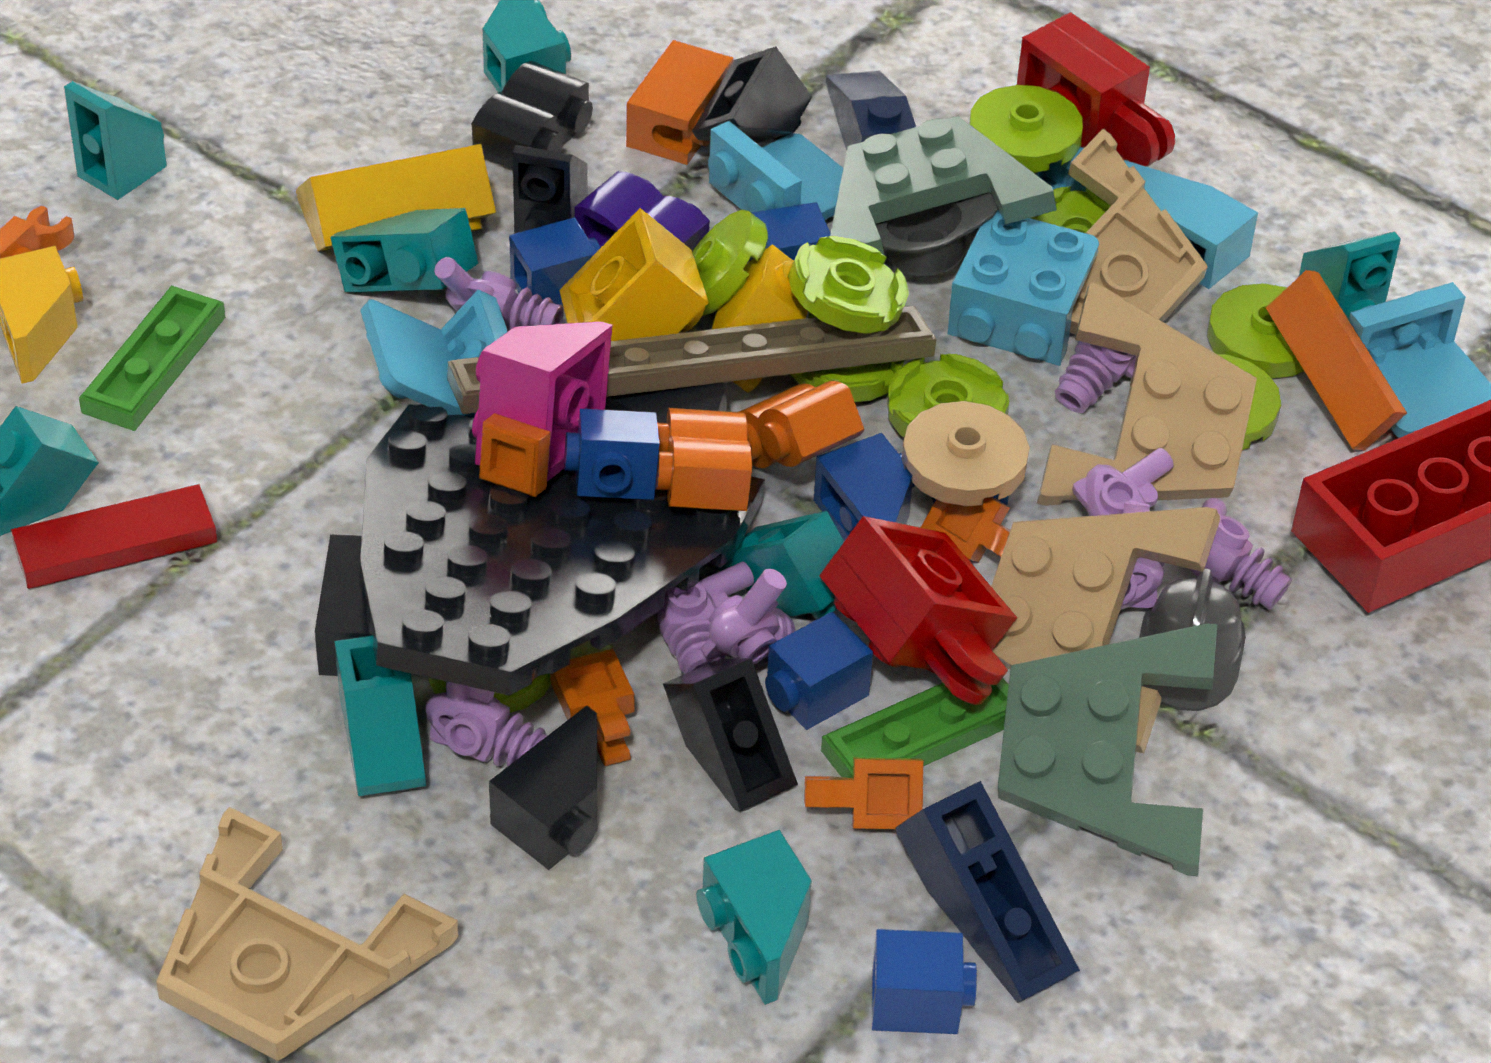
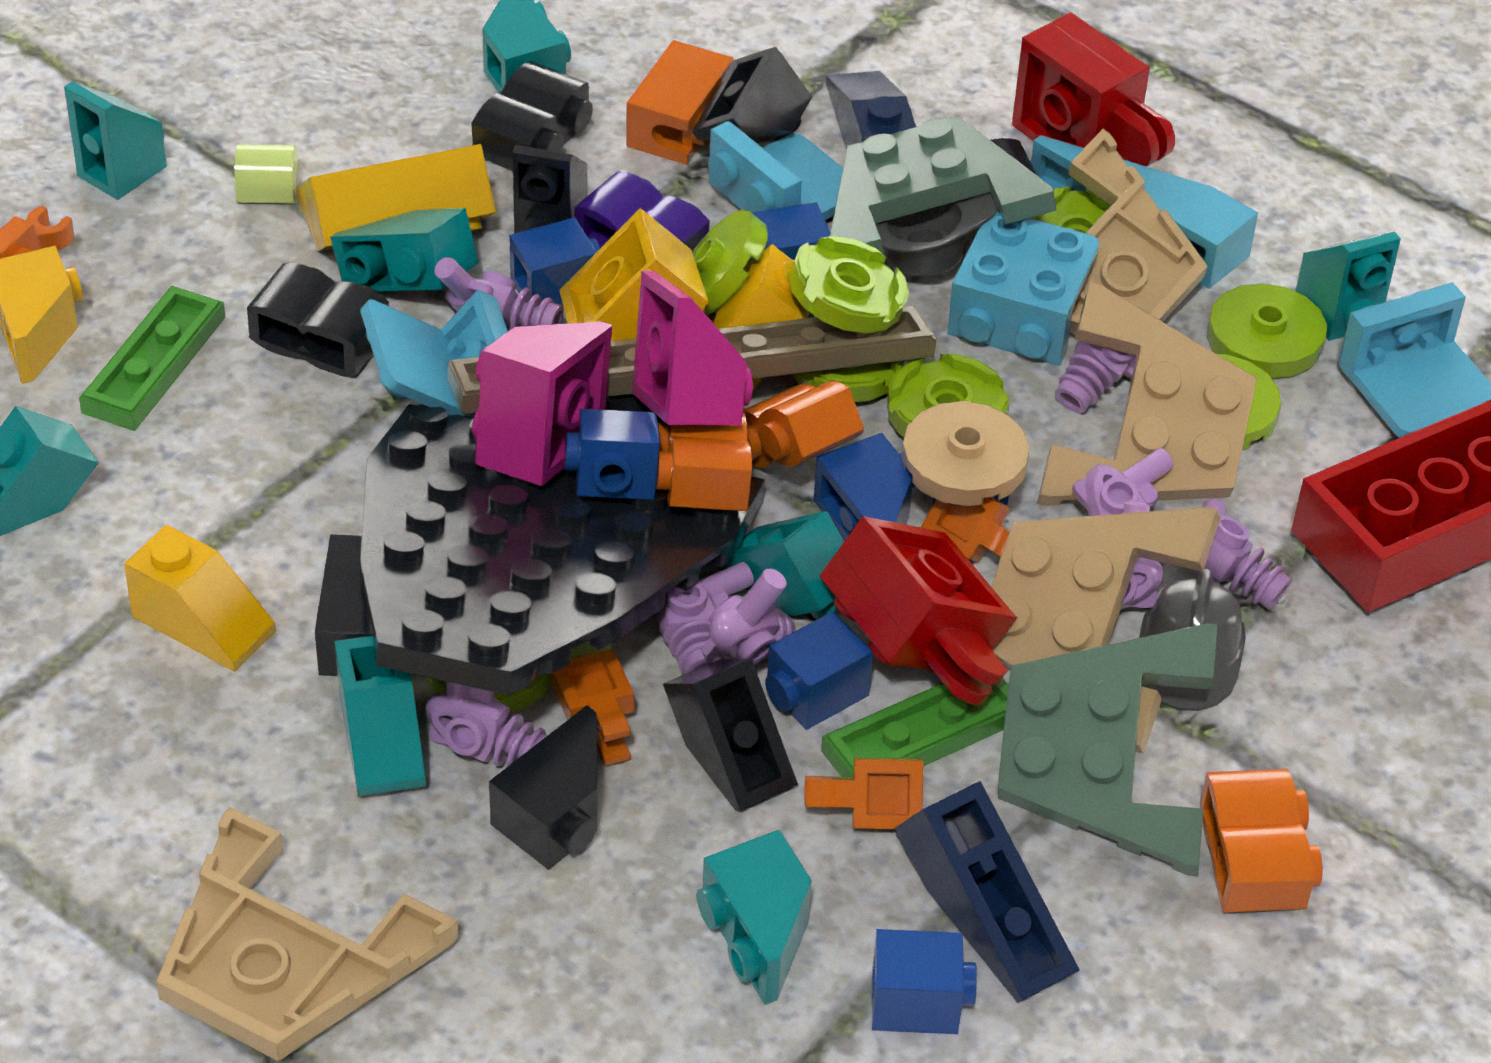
(113, 536): red tile -> none
(195, 598): none -> yellow slope
(265, 173): none -> yellowish green brick
(313, 318): none -> black brick
(514, 454): orange tile -> none
(684, 362): none -> dark pink slope
(1029, 124): lime plate -> none
(1259, 840): none -> orange brick
(1336, 360): orange tile -> none

